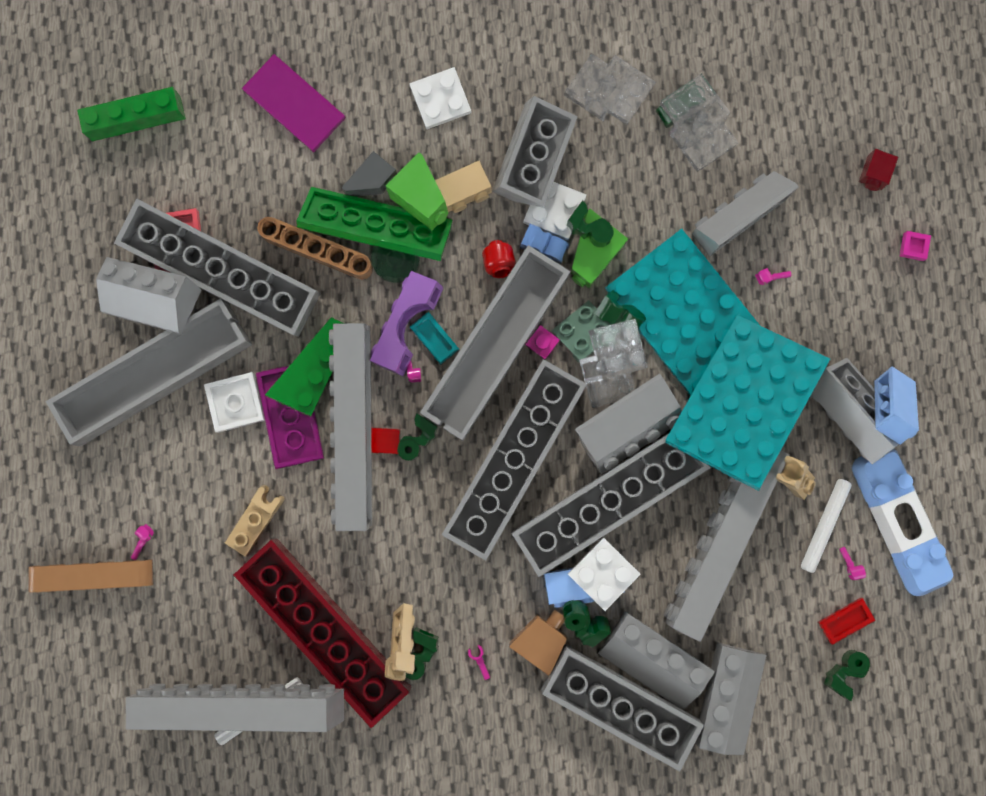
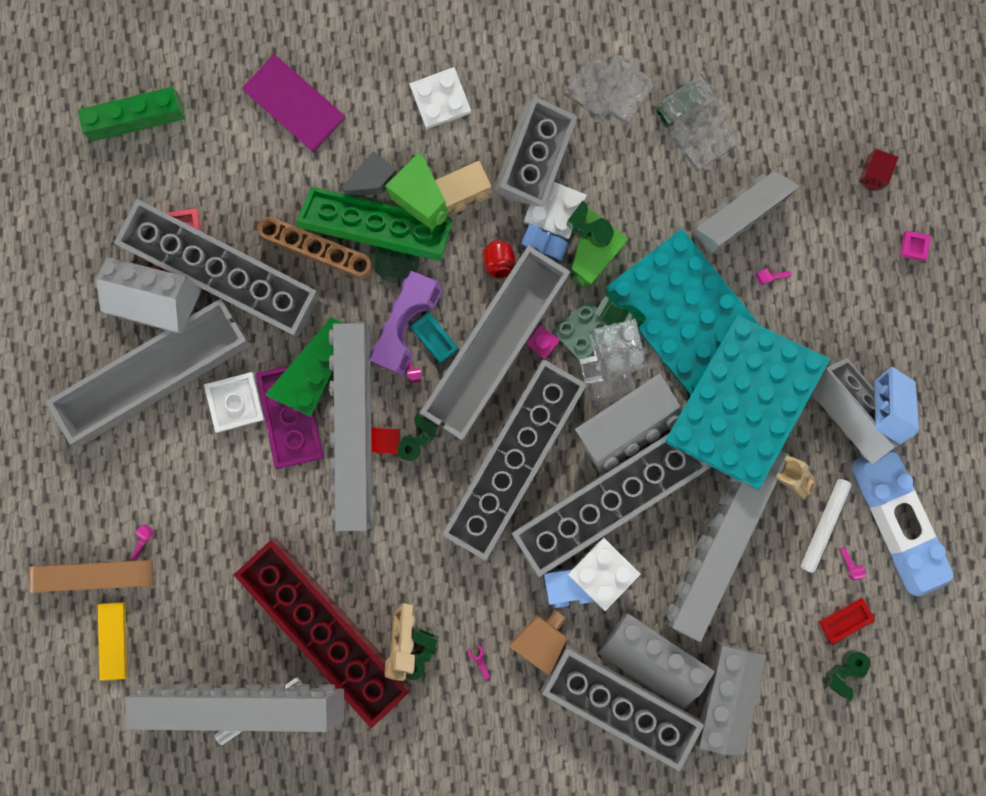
(112, 641): none -> yellow tile
(253, 521): tan plate -> none
(578, 619): dark green leg -> none

